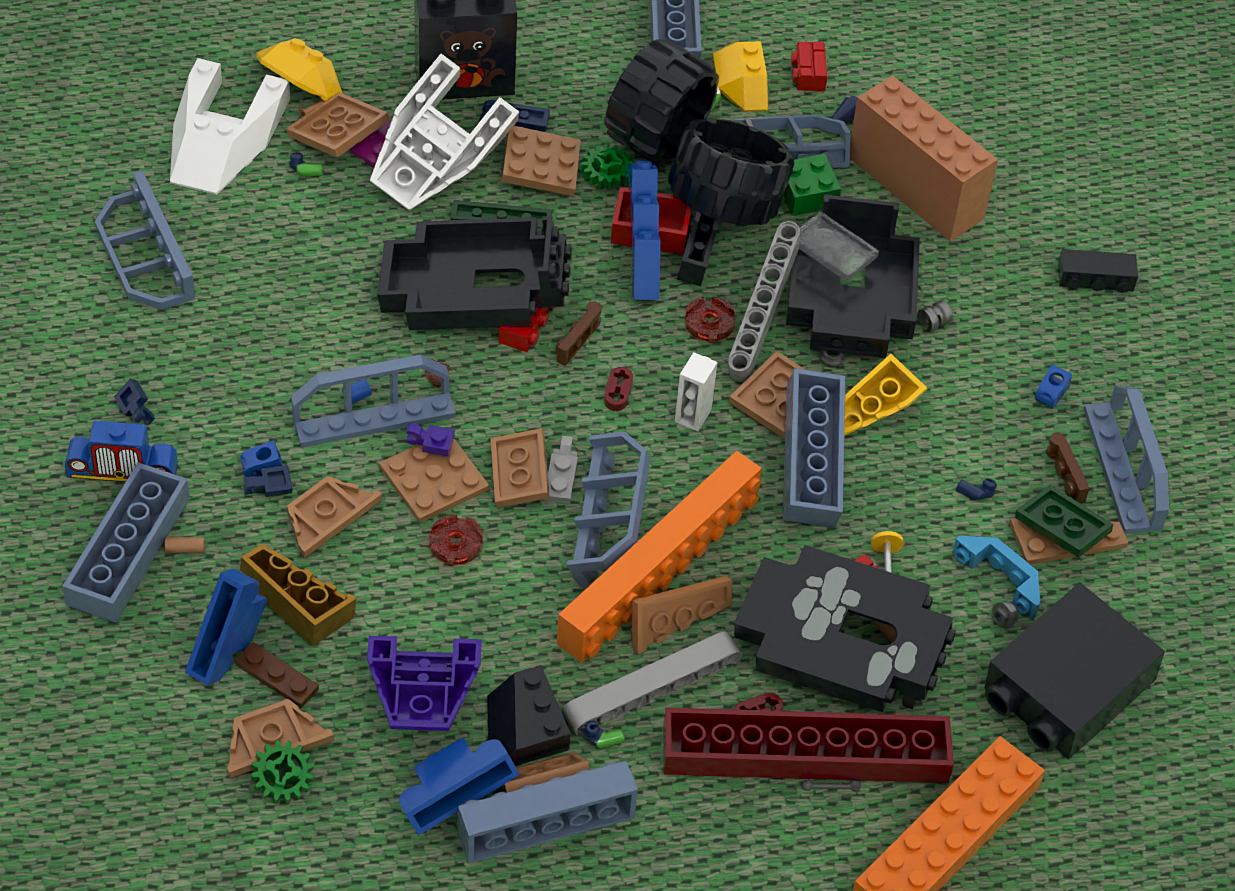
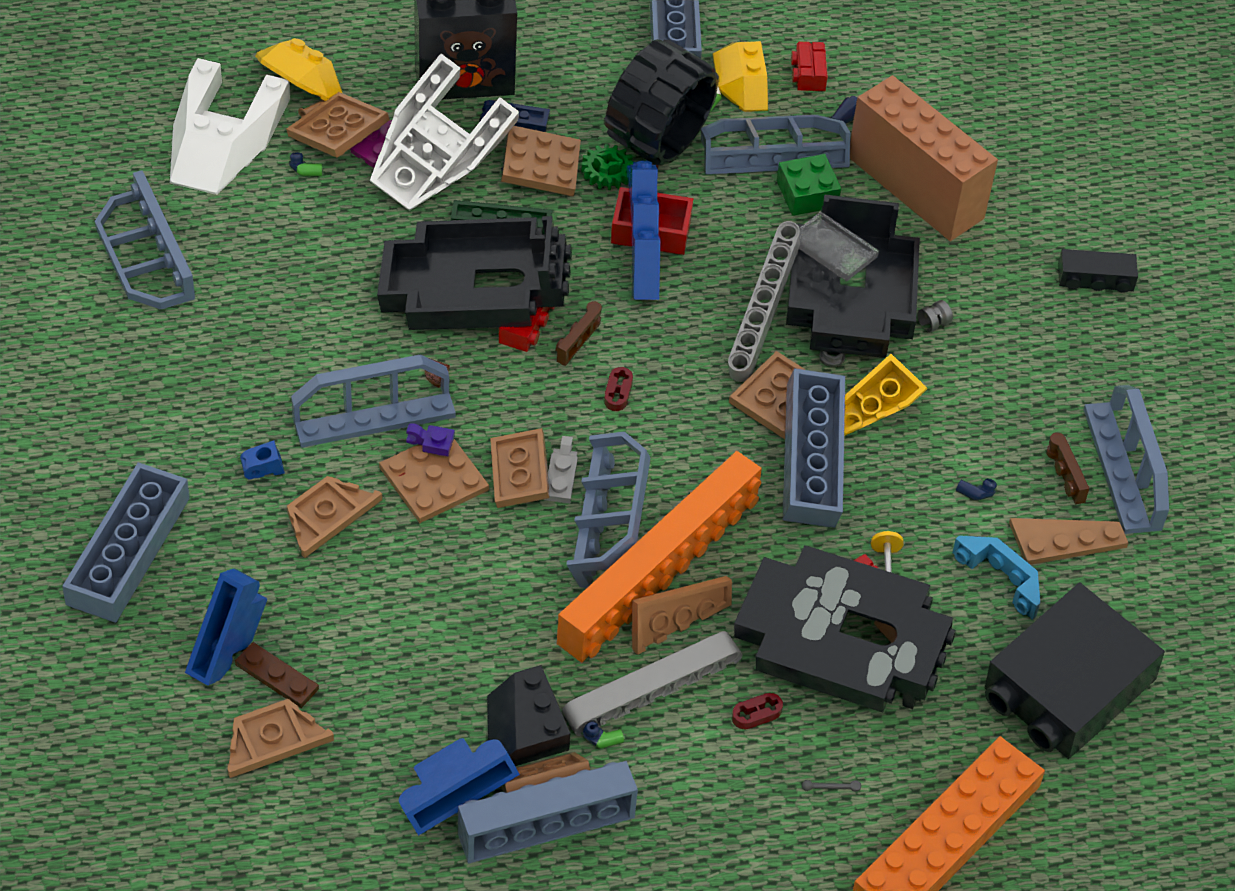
(115, 451): brick -> none
(131, 401): dark blue plate -> none
(185, 545): medium nougat axle -> none
(272, 480): dark blue plate -> none
(292, 773): green gear -> none
(297, 596): pearl gold wedge -> none
(359, 390): blue hinge -> none
(422, 687): dark purple wedge -> none
(460, 552): clear red plate -> none
(695, 391): white brick -> none
(698, 249): black brick -> none
(710, 330): clear red plate -> none
(730, 171): black wheel -> none
(807, 745): dark red brick -> none
(1004, 614): flat silver plate -> none
(1053, 388): blue leg -> none
(1064, 521): dark green plate -> none

